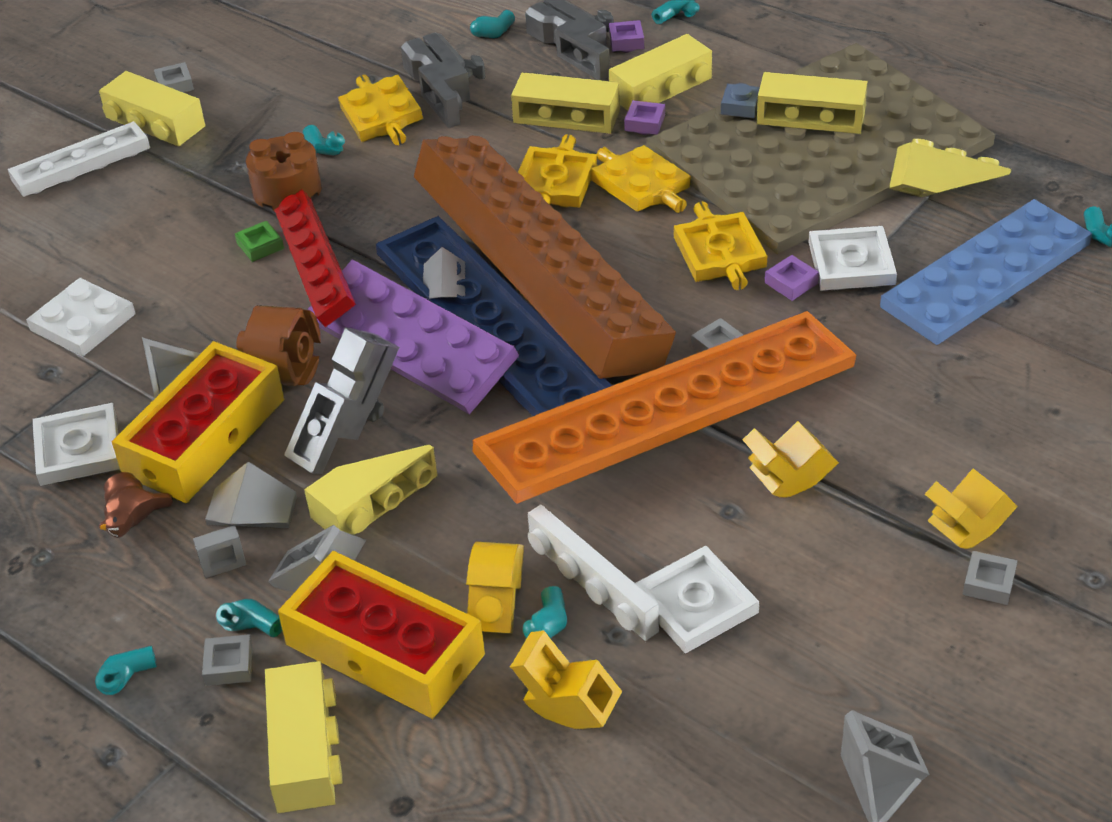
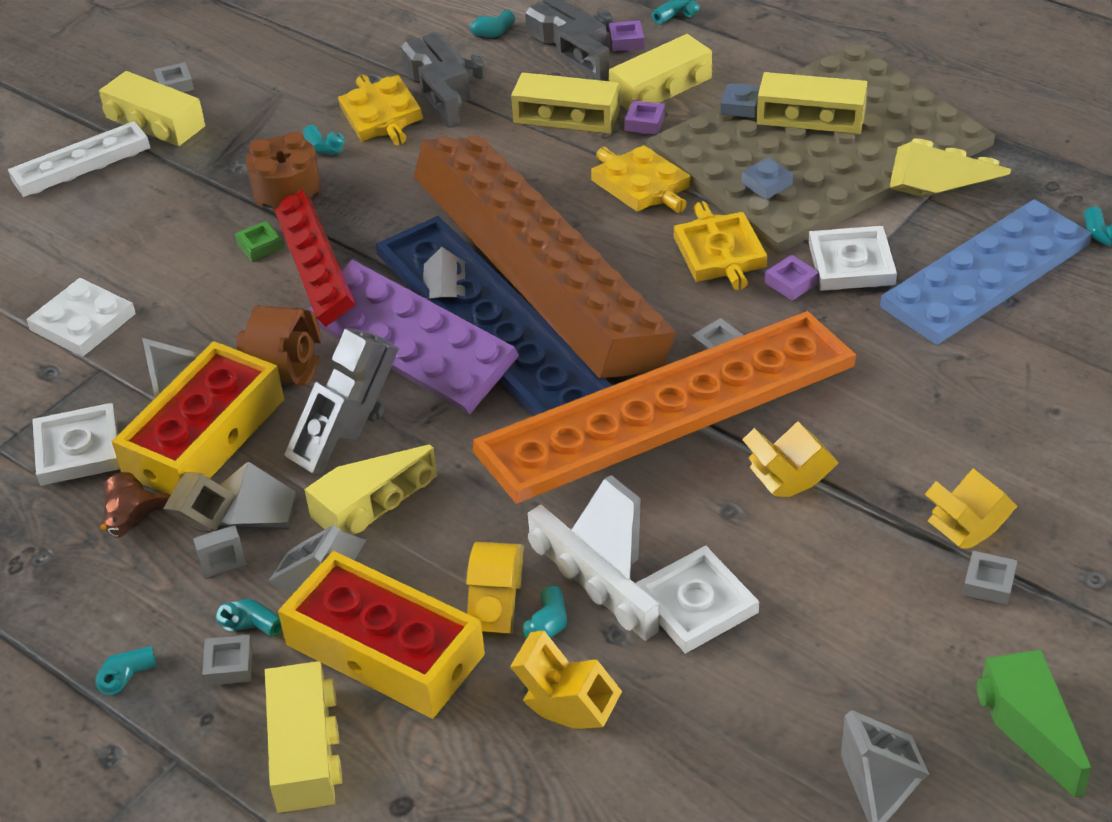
(199, 501): none -> dark tan brick
(559, 172): yellow plate -> none
(612, 524): none -> slope
(767, 178): none -> sand blue plate
(1034, 716): none -> bright green slope

